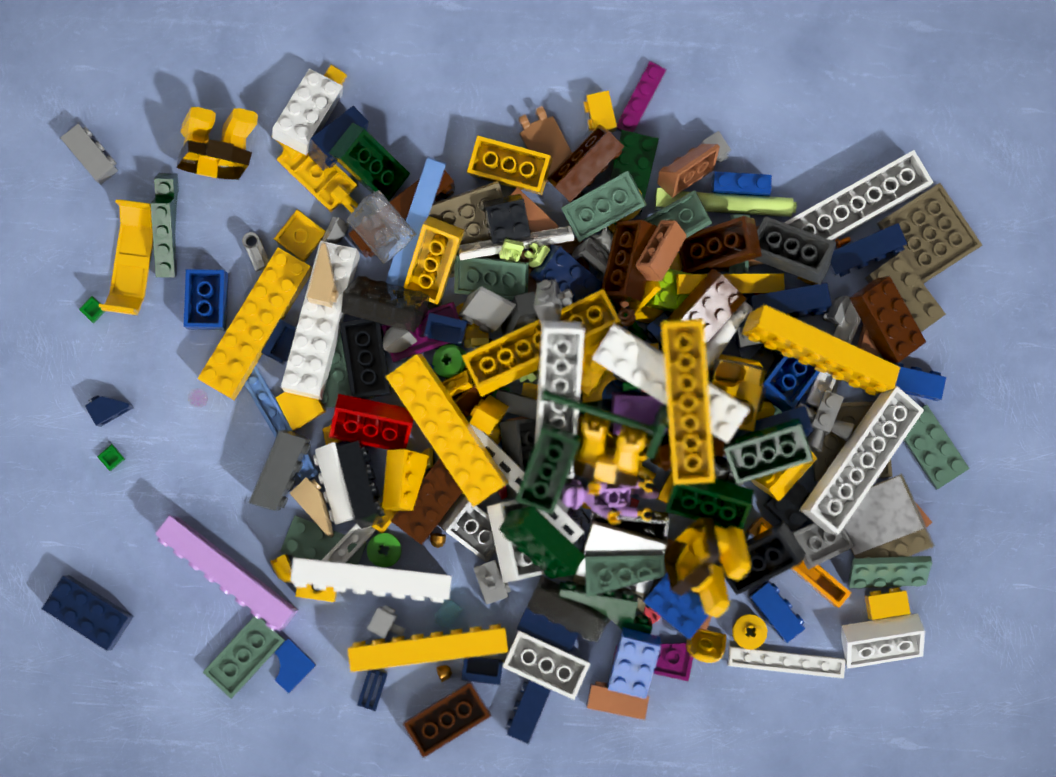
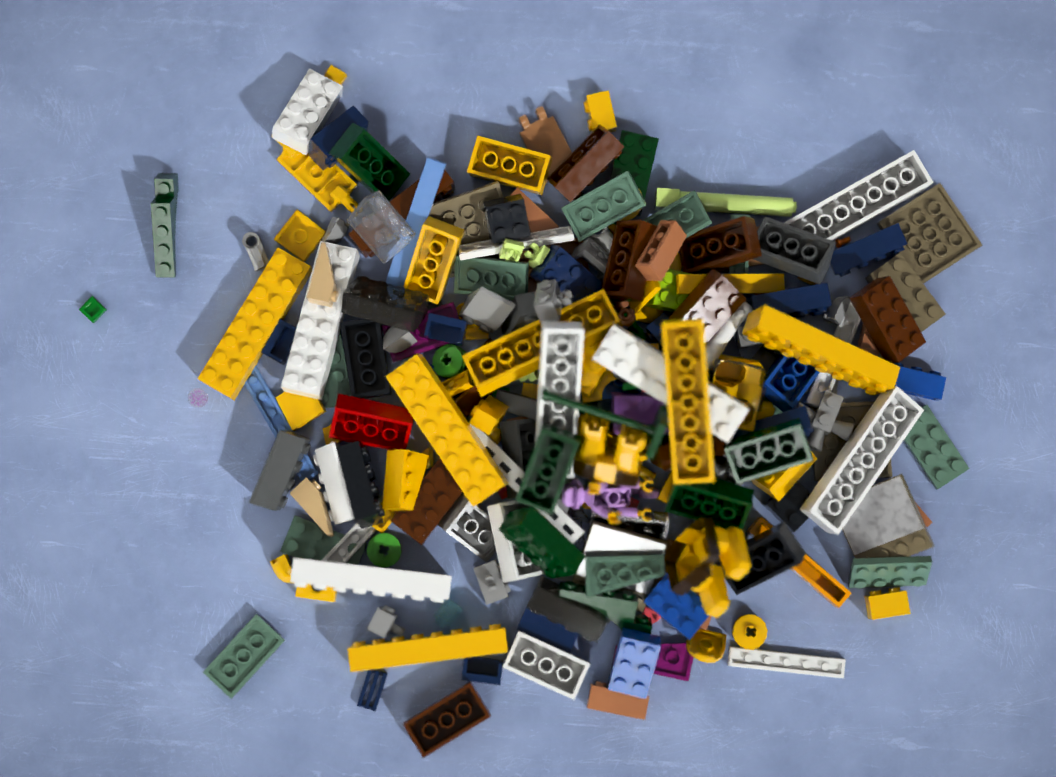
(87, 612): dark blue brick -> none
(90, 153): light grey brick -> none
(106, 409): dark blue slope -> none
(111, 457): green tile -> none
(131, 259): yellow windscreen -> none
(205, 299): blue brick -> none
(207, 156): yellow piece -> none
(226, 572): lavender brick -> none
(293, 665): blue tile -> none
(437, 539): pearl gold hinge -> none
(444, 672): pearl gold hinge -> none
(470, 343): light yellow tile -> none
(527, 711): dark blue brick -> none
(641, 97): magenta plate -> none
(688, 169): nougat slope -> none
(724, 149): light grey brick -> none
(741, 183): blue brick -> none
(777, 611): blue brick -> none
(821, 545): light grey tile -> none
(883, 640): white slope -> none

